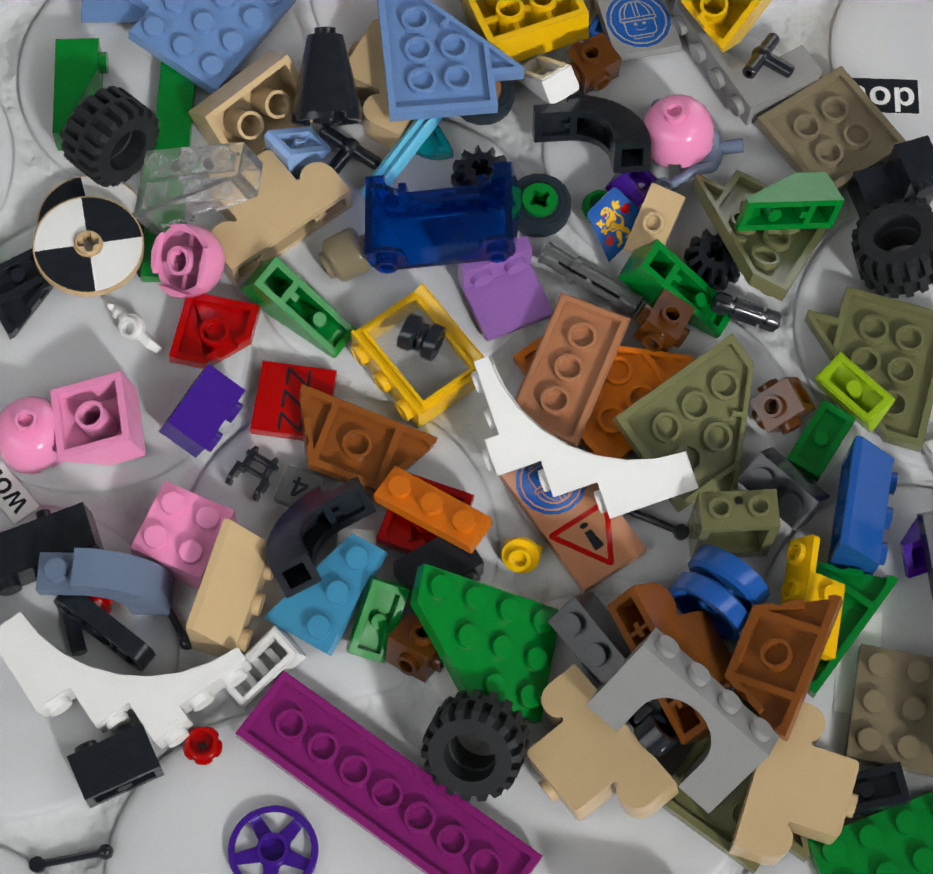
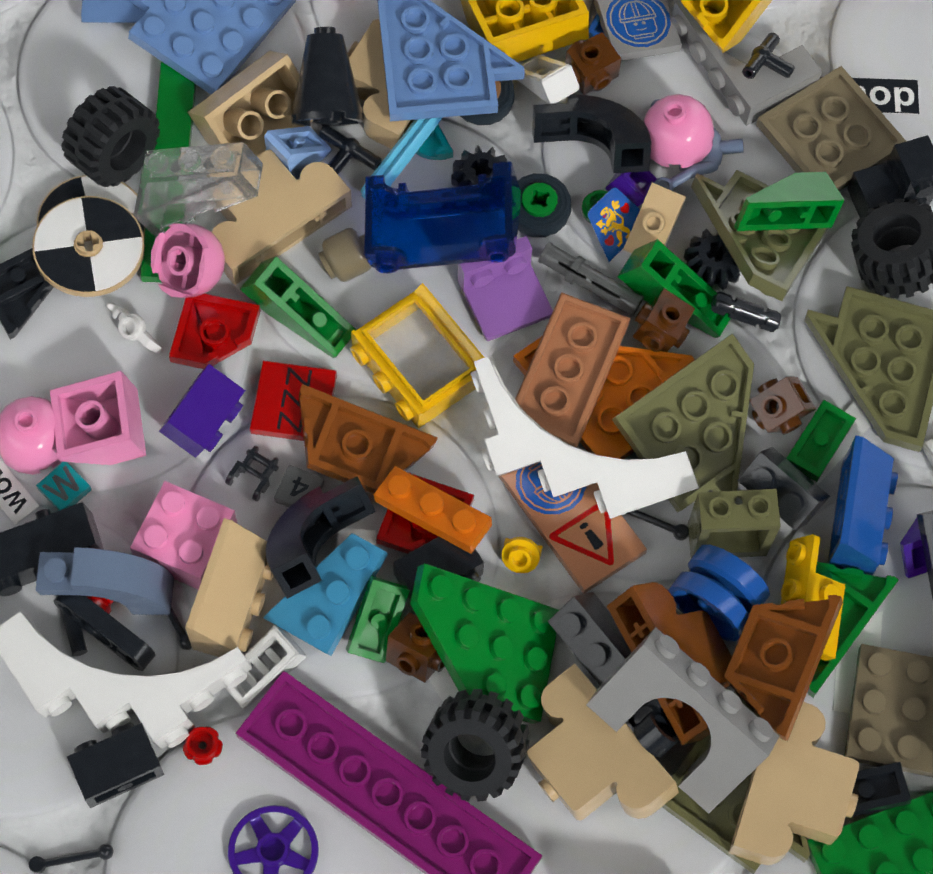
(63, 486): none -> teal tile
(76, 76): green slope -> none
(421, 337): black wheel -> none
(854, 391): lime slope -> none

